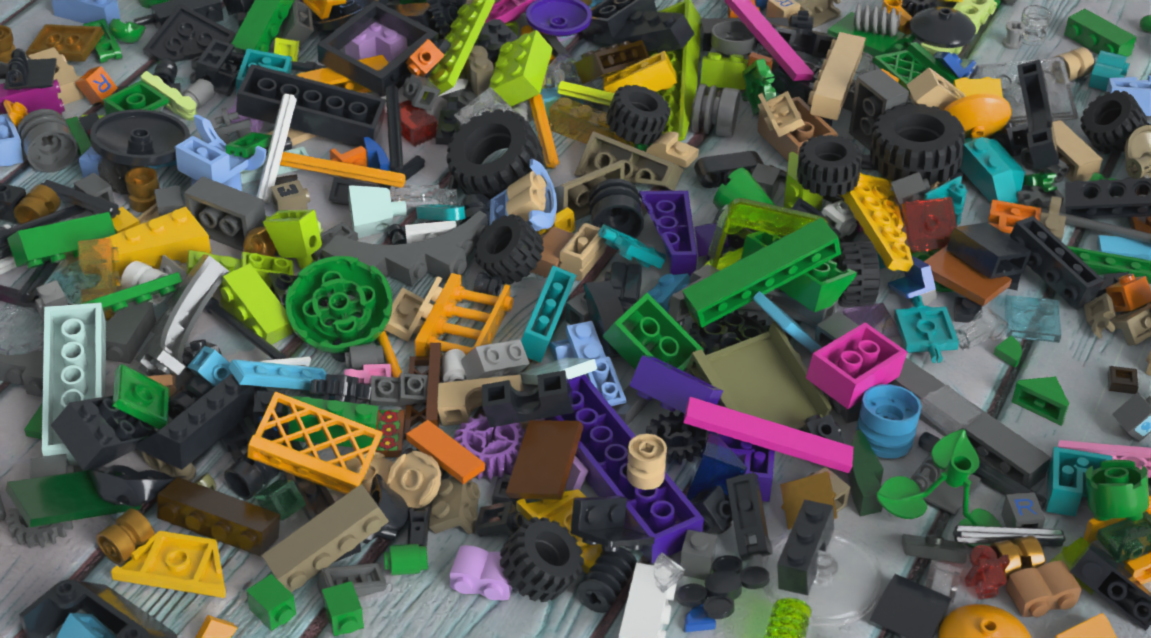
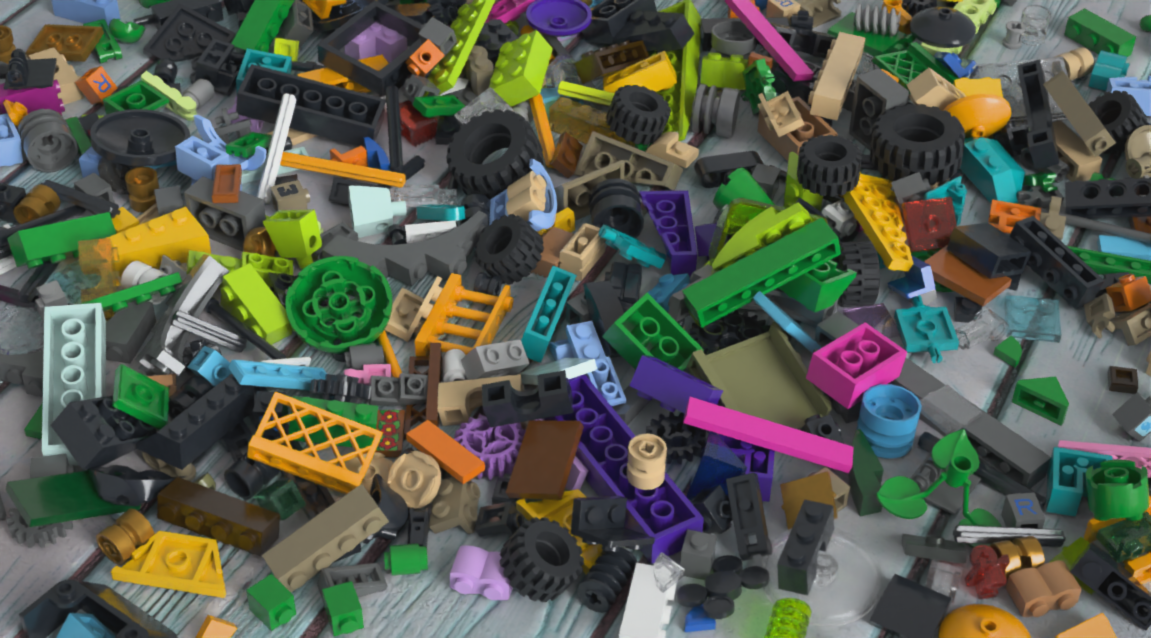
(208, 331): none -> axle
(227, 183): none -> dark orange tile
(438, 105): none -> green plate
(439, 34): none -> dark grey brick
(566, 155): none -> reddish brown plate
(761, 231): none -> lime slope
(1079, 113): none -> dark tan slope

